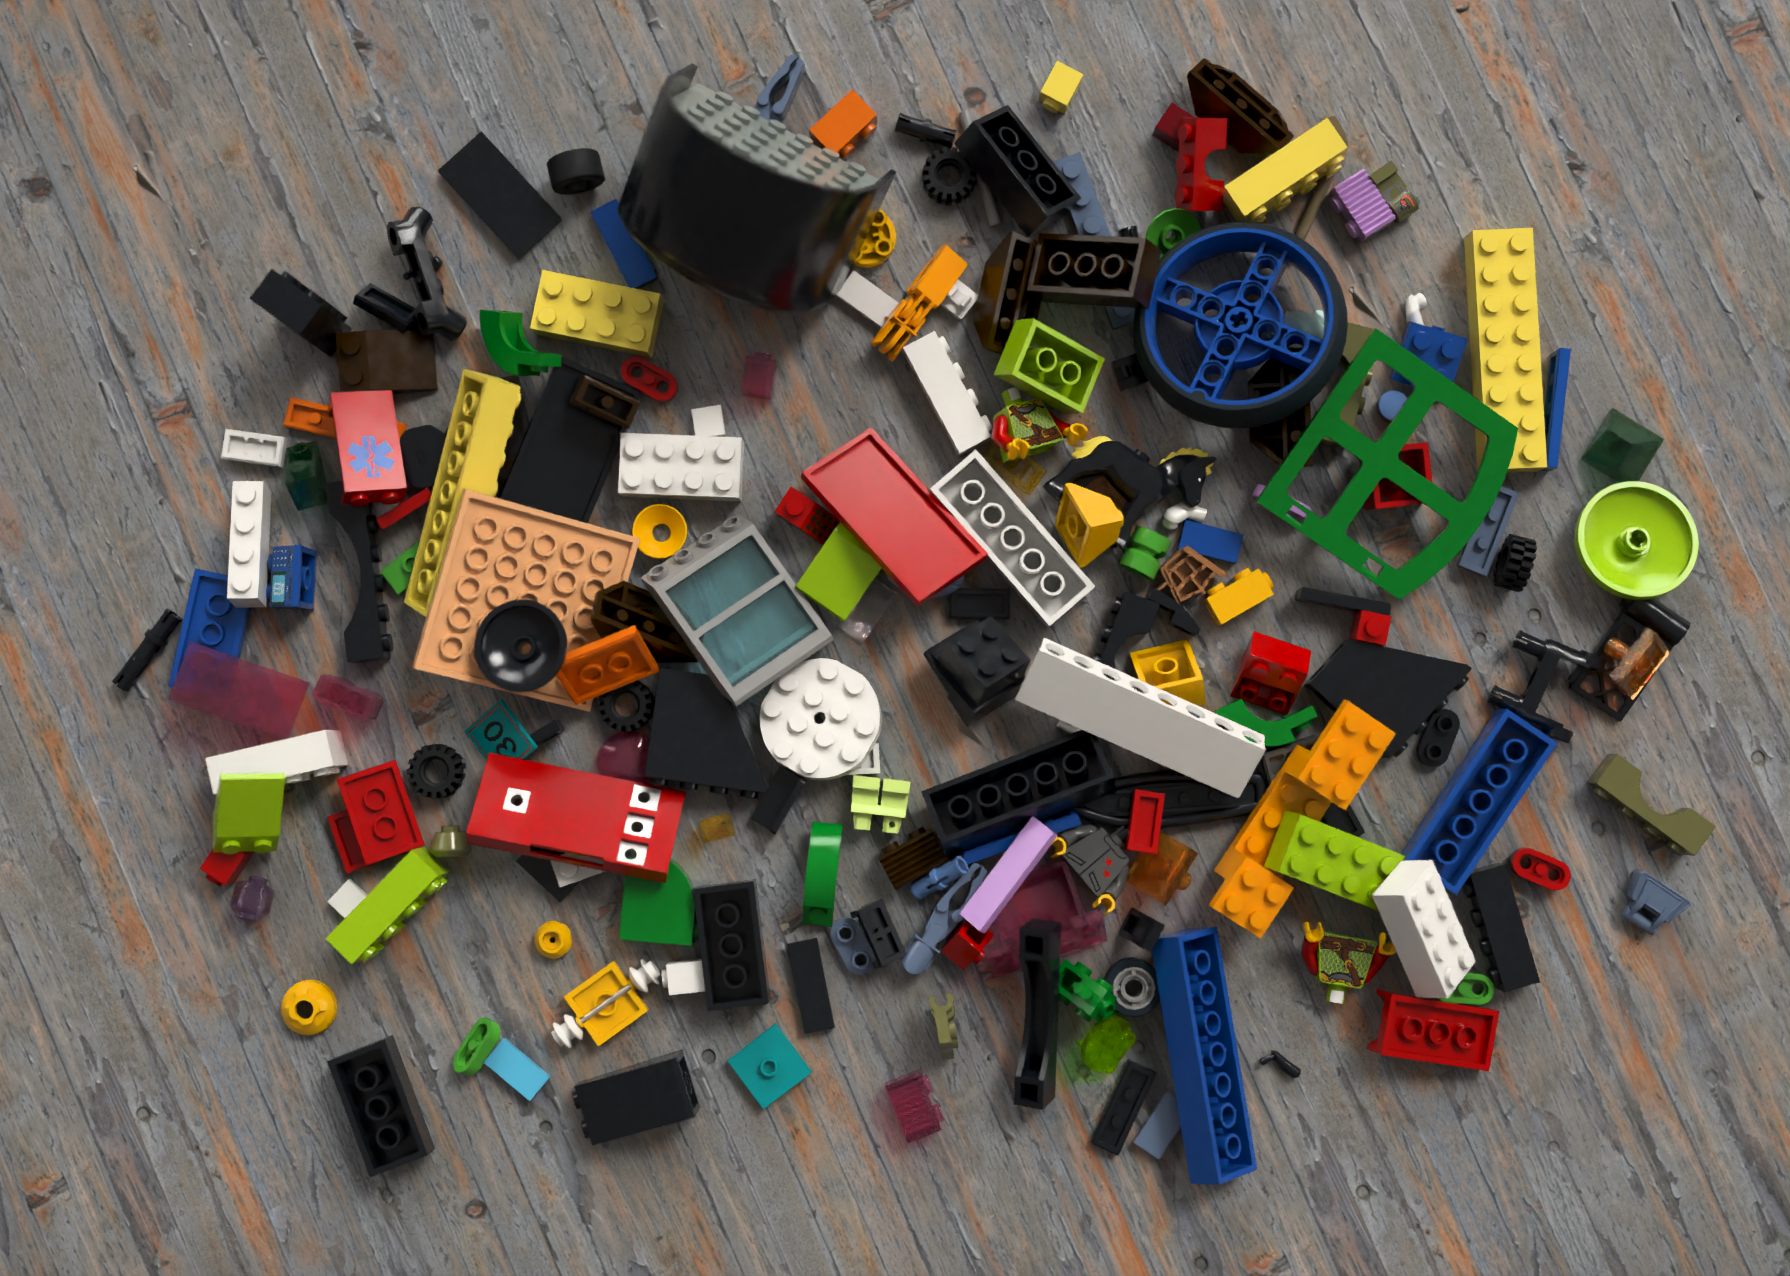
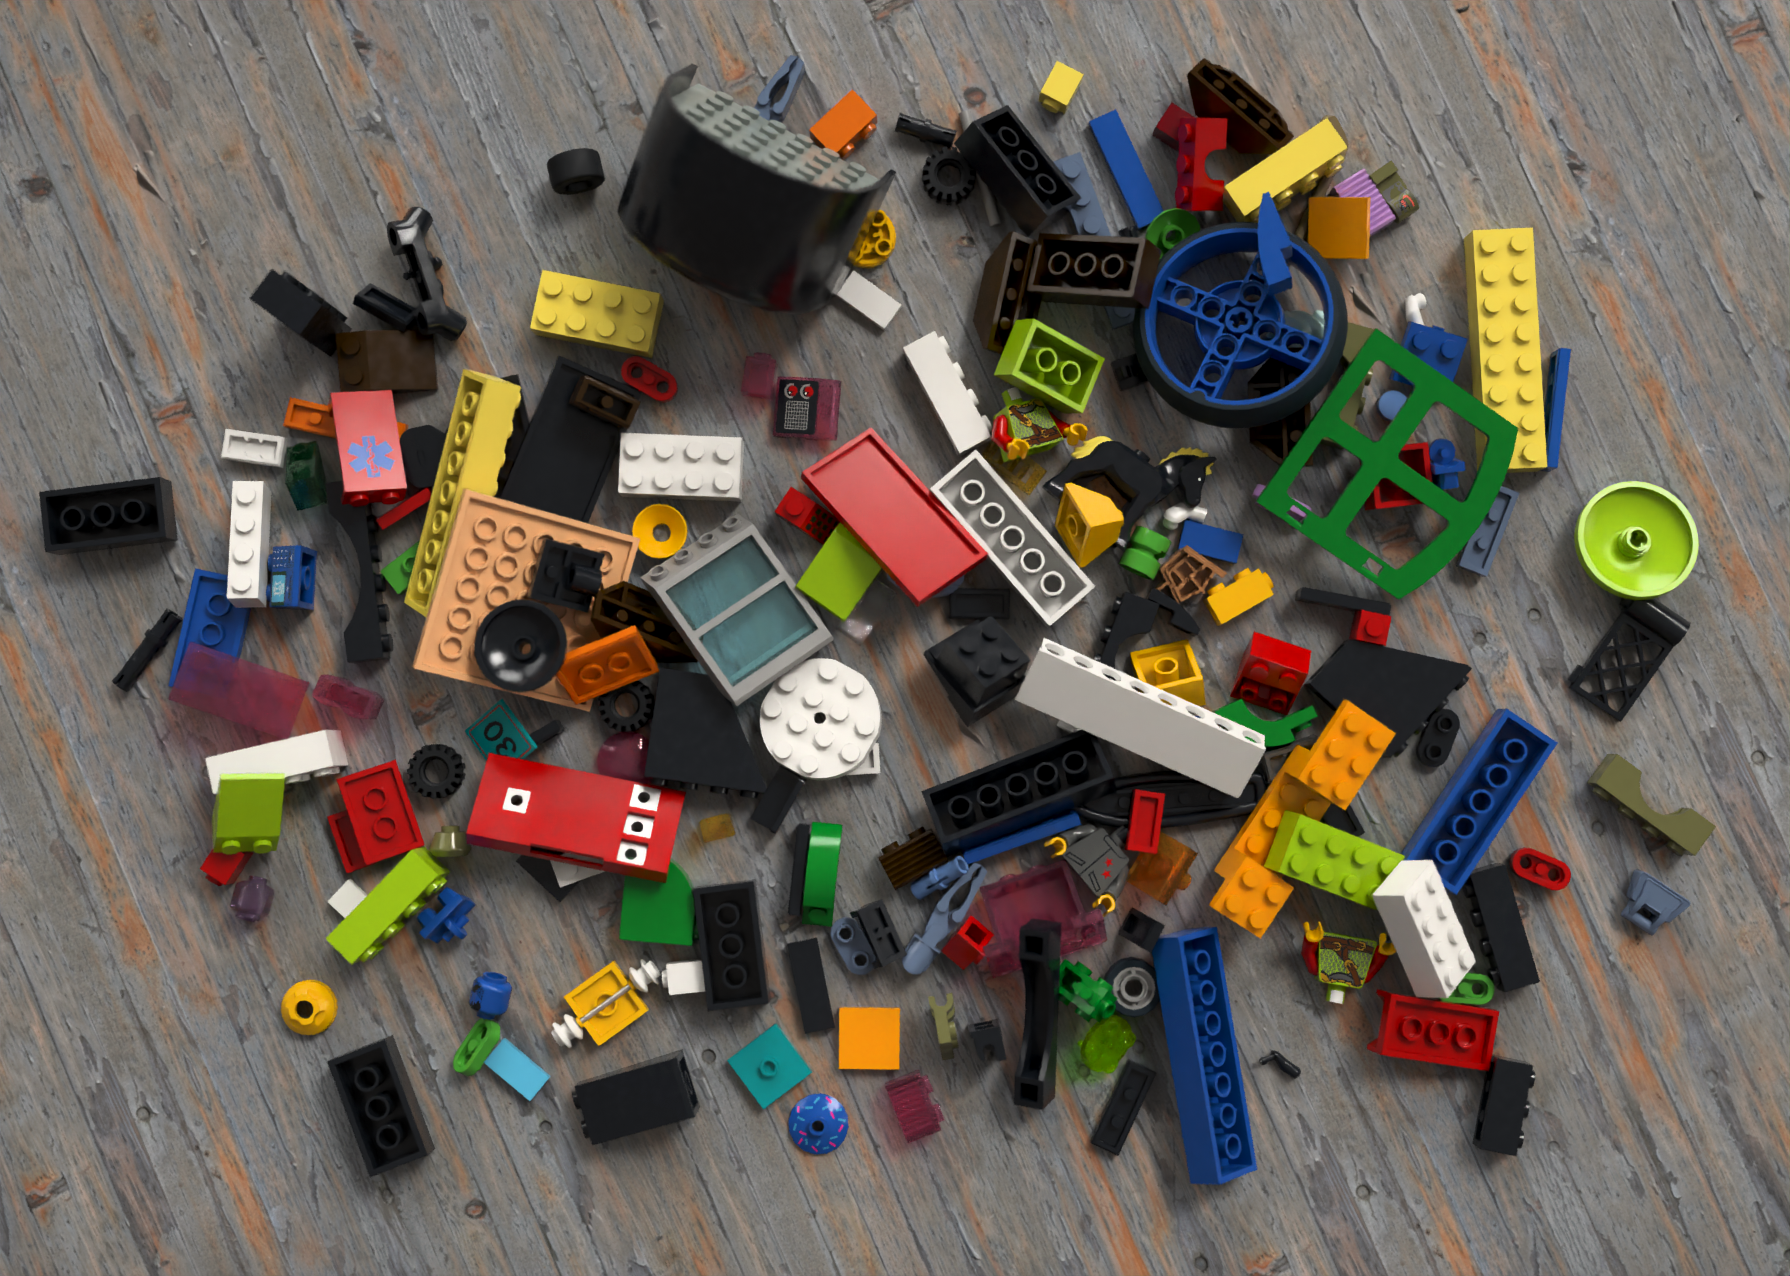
(108, 516): none -> black brick
(449, 920): none -> blue hips
(490, 995): none -> blue head
(500, 195): black tile -> none
(508, 346): green arch -> none
(562, 939): yellow plate -> none
(566, 575): none -> black plate
(625, 250): blue tile -> none
(708, 421): white tile -> none
(799, 869): none -> black tile
(807, 408): none -> slope
(821, 1108): none -> blue dish
(869, 1038): none -> light orange tile
(892, 806): yellowish green hips -> none
(924, 293): light orange arm -> none
(959, 300): white tile -> none
(985, 1035): none -> black hinge
(1008, 874): lavender tile -> none
(1126, 168): none -> blue tile
(1160, 1126): sand blue tile -> none
(1273, 248): none -> blue slope
(1339, 226): none -> light orange tile
(1444, 465): none -> blue hips
(1503, 1105): none -> black brick
(1515, 563): black tyre -> none
(1548, 655): black connector -> none
(1622, 448): clear green slope -> none
(1636, 662): clear orange tile -> none

